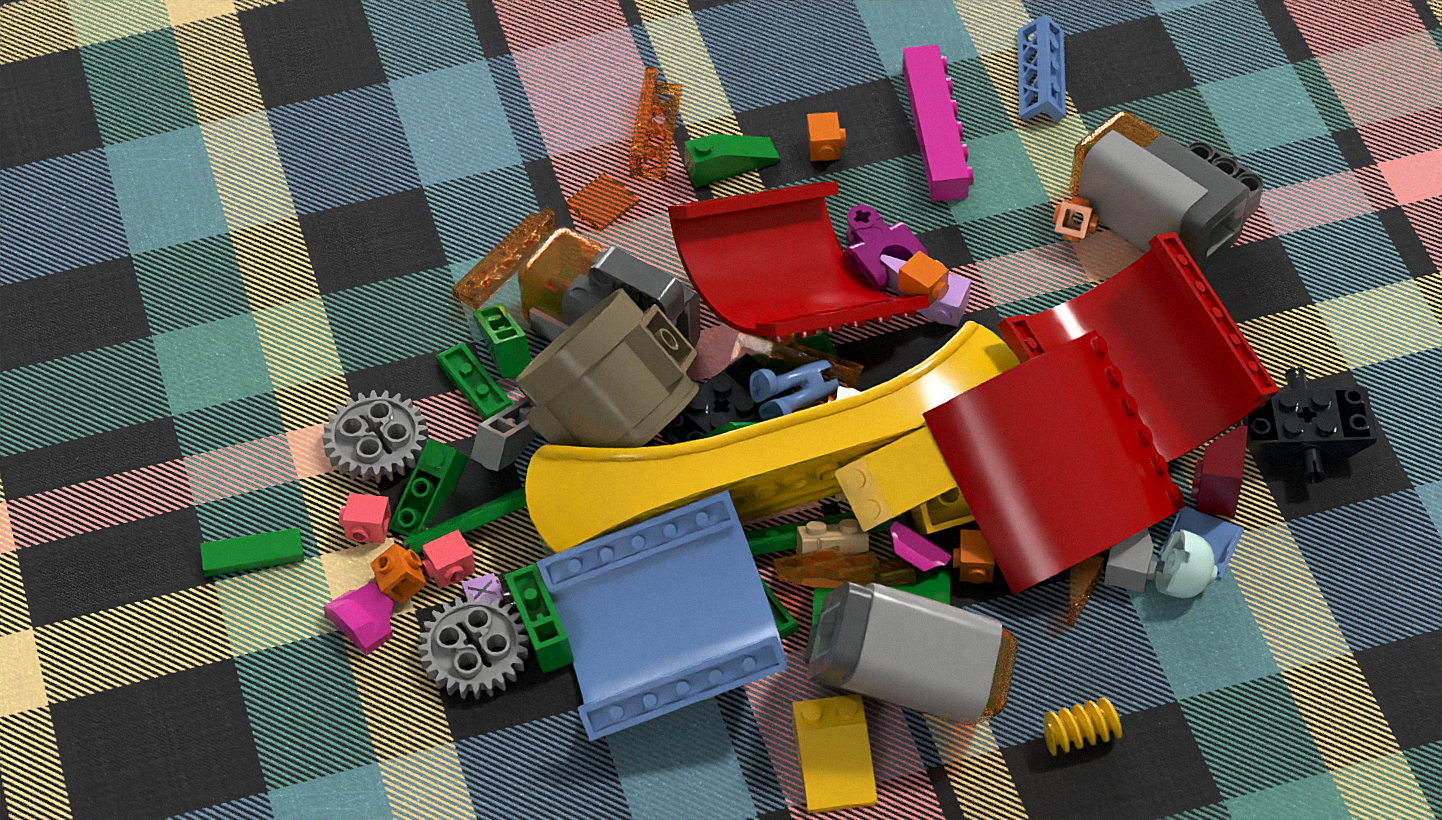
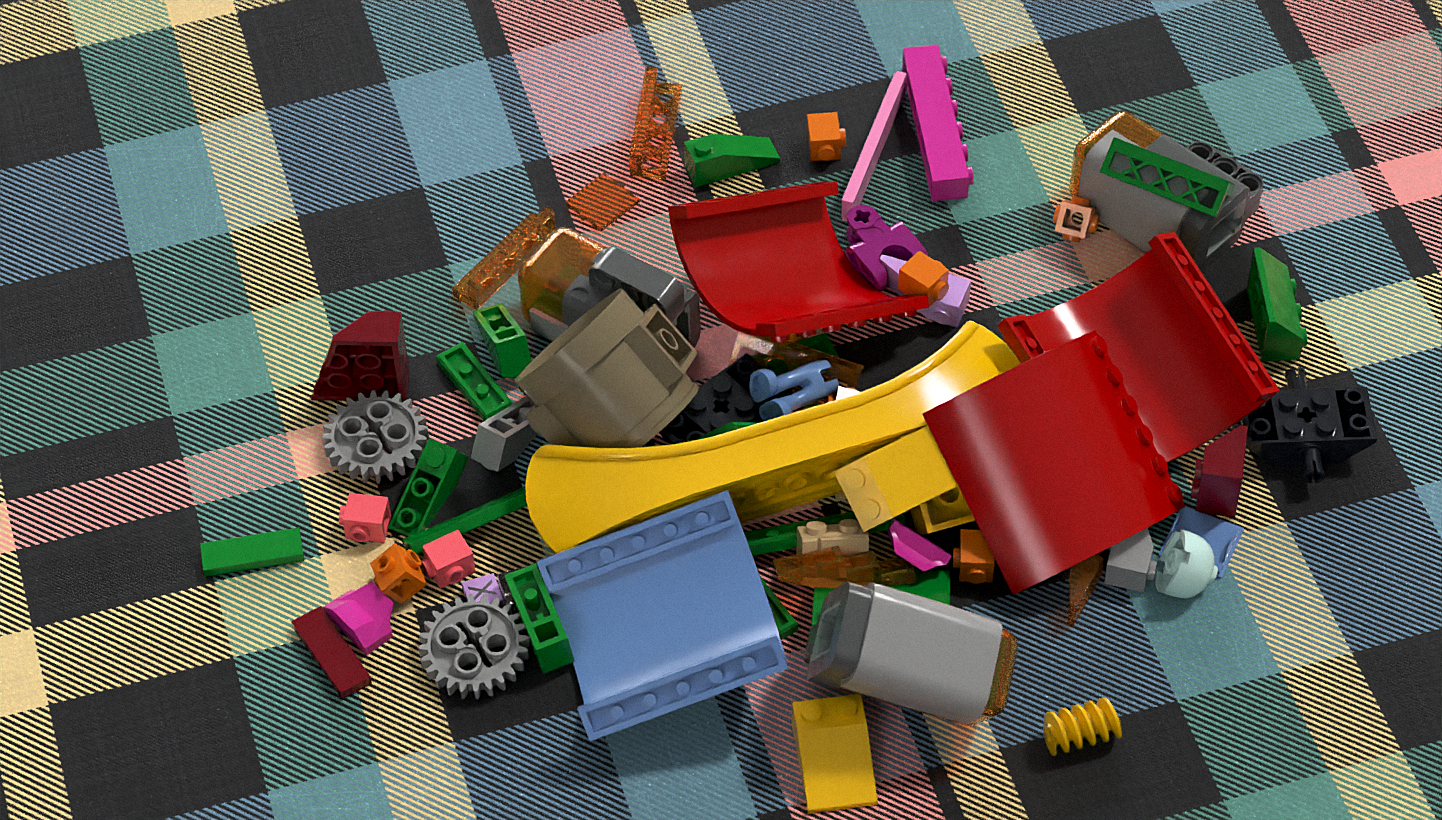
(331, 652): none -> dark red tile
(365, 358): none -> dark red wedge
(874, 143): none -> bright pink tile
(1048, 64): medium blue fence -> none
(1171, 166): none -> green fence
(1274, 309): none -> green slope

